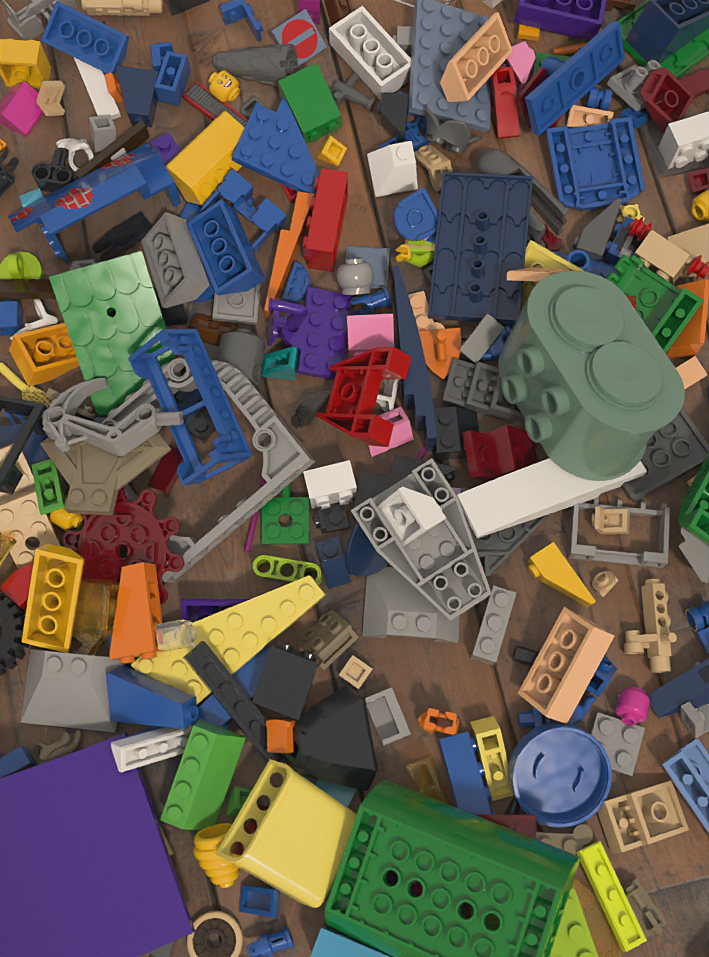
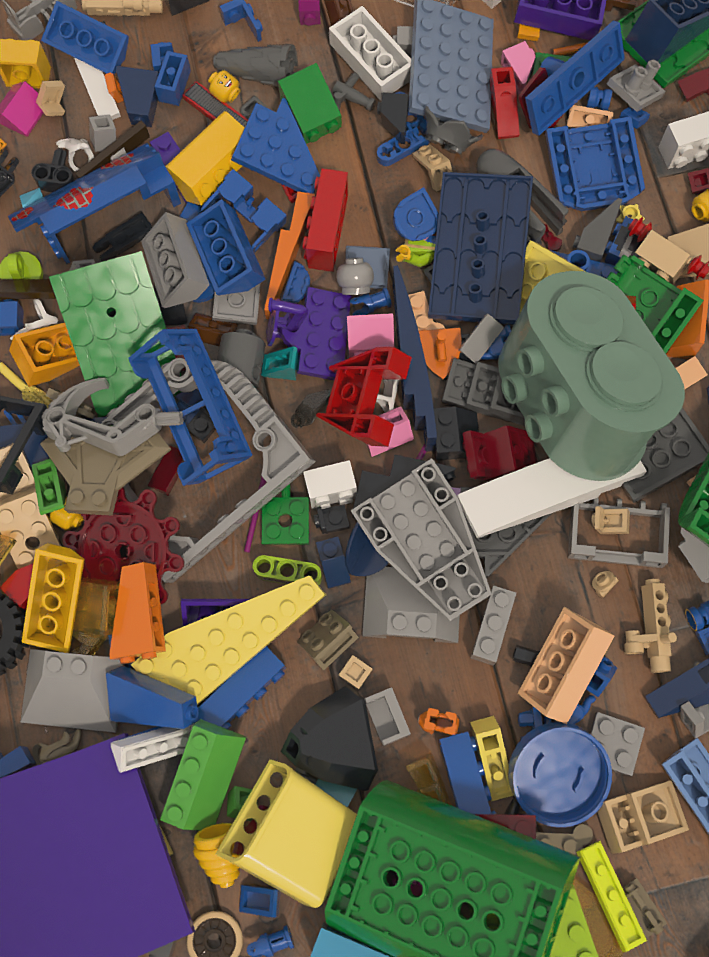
(175, 635): clear brick -> none
(231, 698): black plate -> none
(280, 735): orange tile -> none
(286, 679): black panel -> none
(302, 34): piece -> none
(331, 151): yellow slope -> none
(393, 169): white slope -> none
(410, 514): white slope -> none
(476, 61): light nougat slope -> none
(532, 274): light nougat tile -> none
(557, 573): yellow slope -> none
(632, 705): dark pink head -> none
(665, 97): dark red slope -> none

